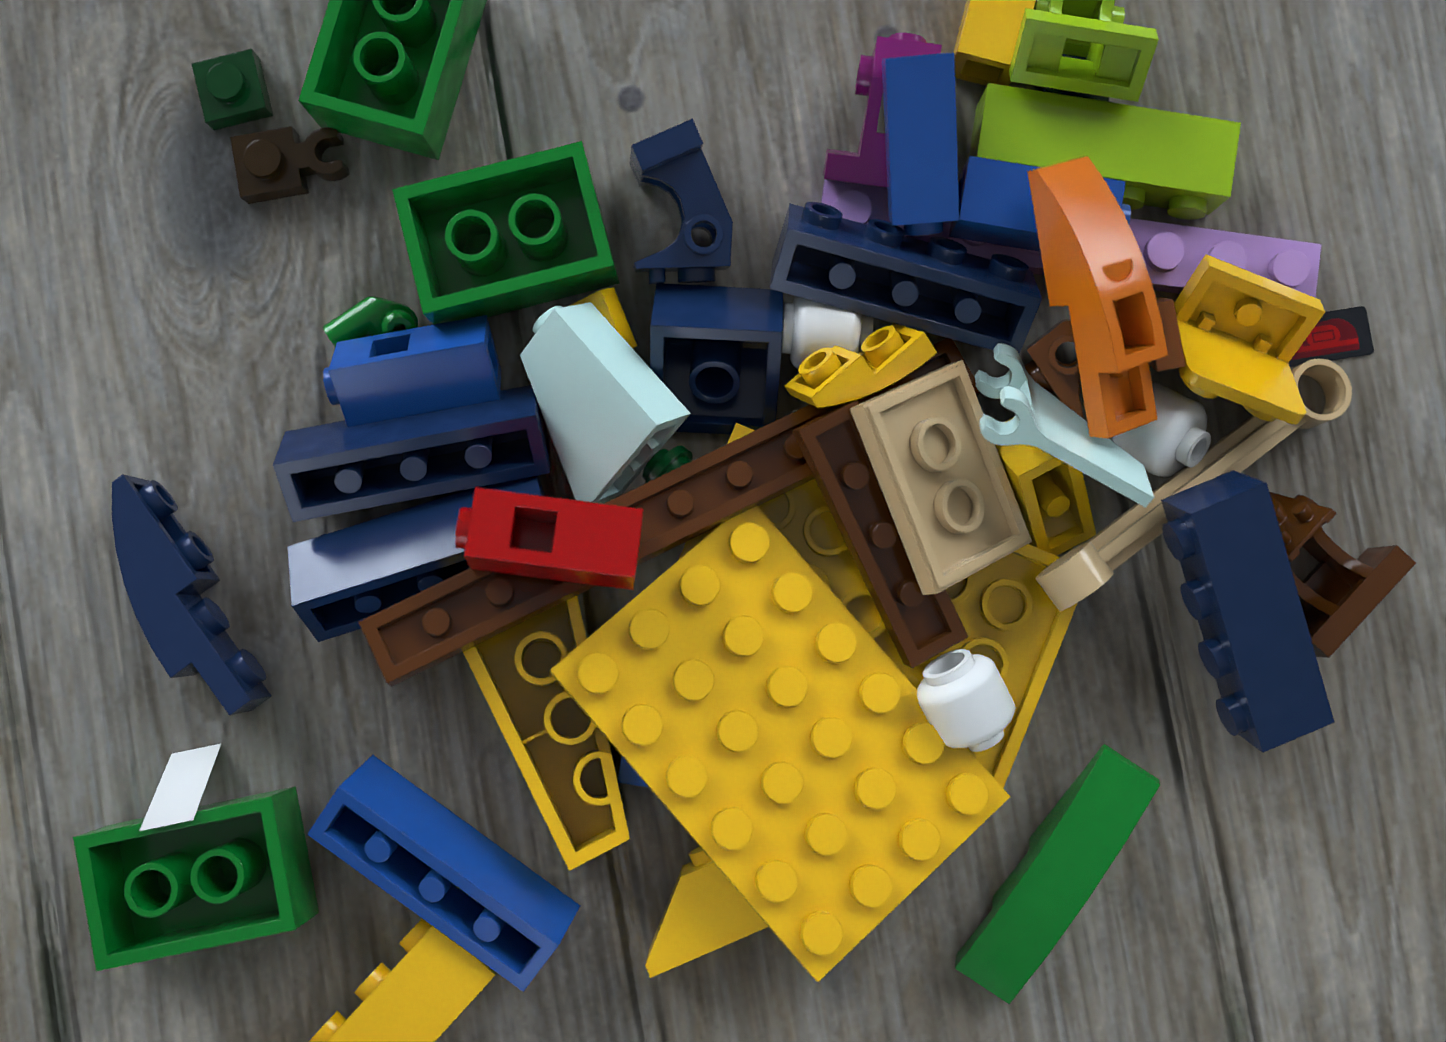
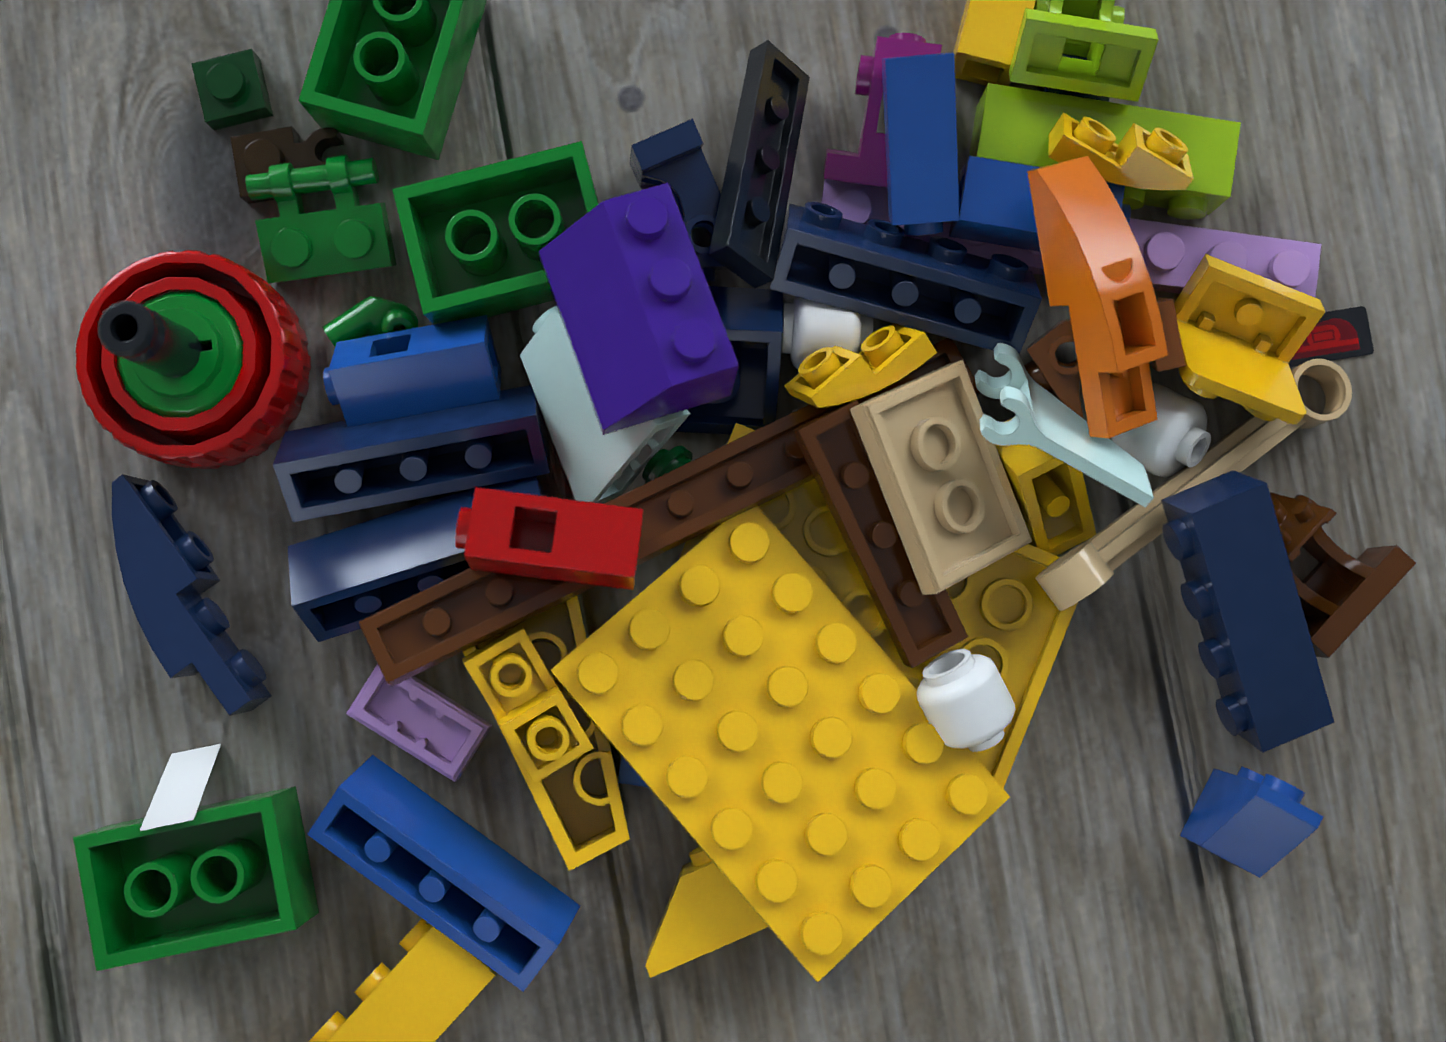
(192, 360): none -> red wheel
(327, 240): none -> green plate
(420, 722): none -> lavender plate
(527, 703): none -> yellow slope
(639, 310): none -> dark purple slope
(760, 166): none -> black plate
(1057, 873): green slope -> none
(1138, 161): none -> yellow slope
(1250, 819): none -> blue slope

